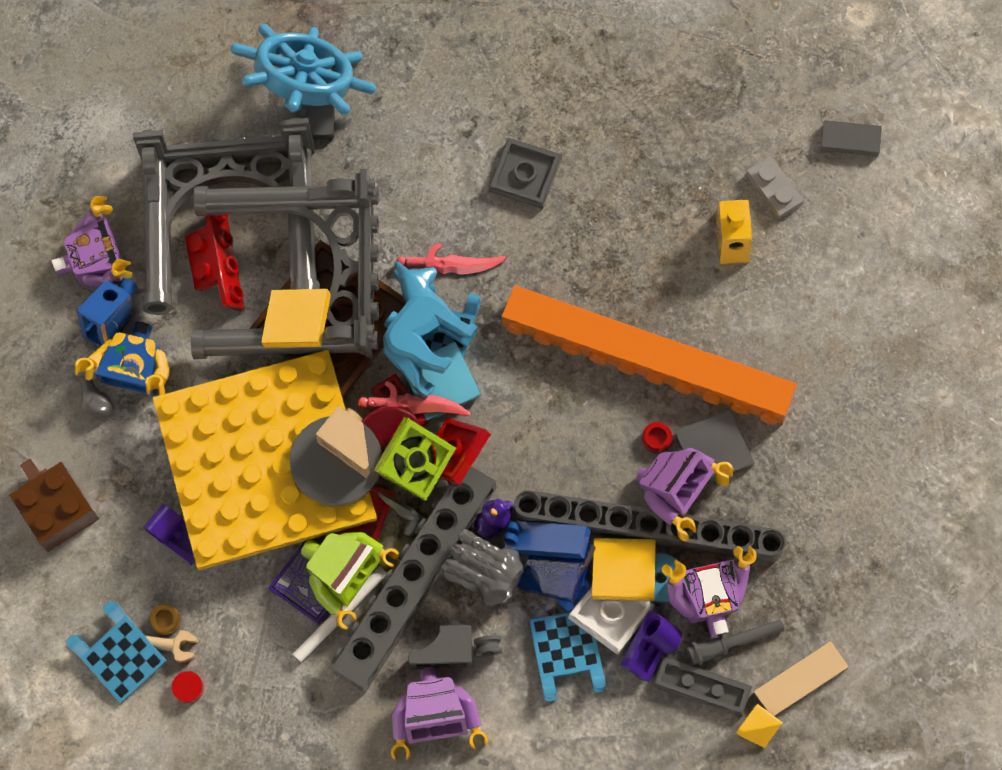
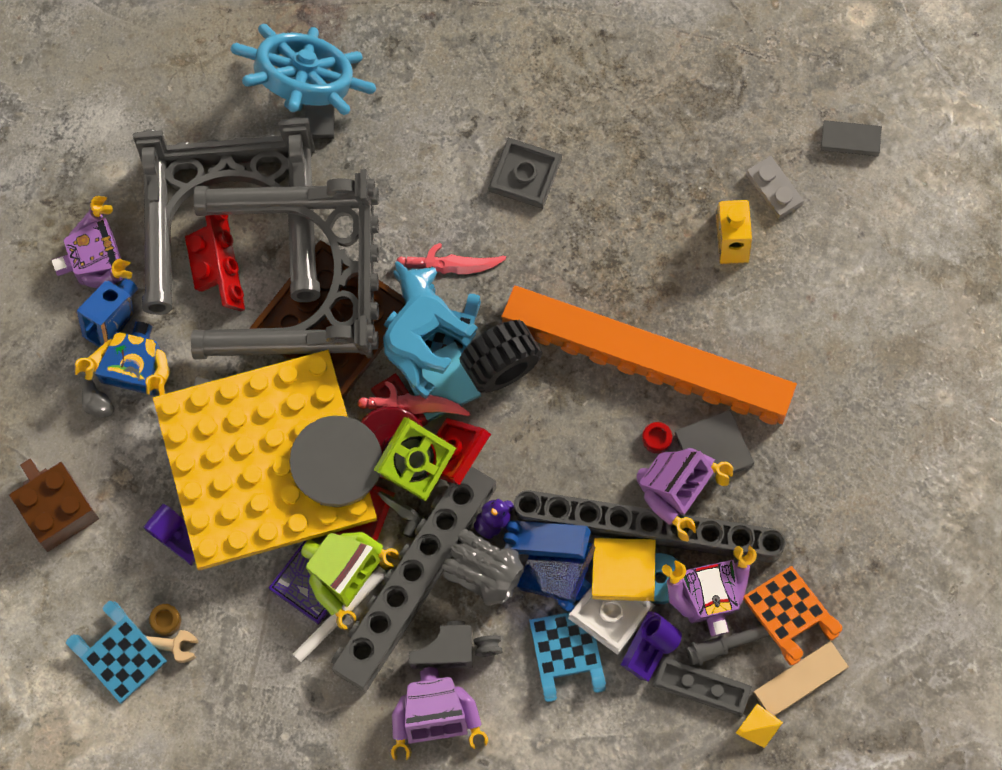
(187, 687): red tile -> none
(296, 318): yellow tile -> none
(345, 438): tan slope -> none
(500, 356): none -> black tyre
(788, 609): none -> orange flag

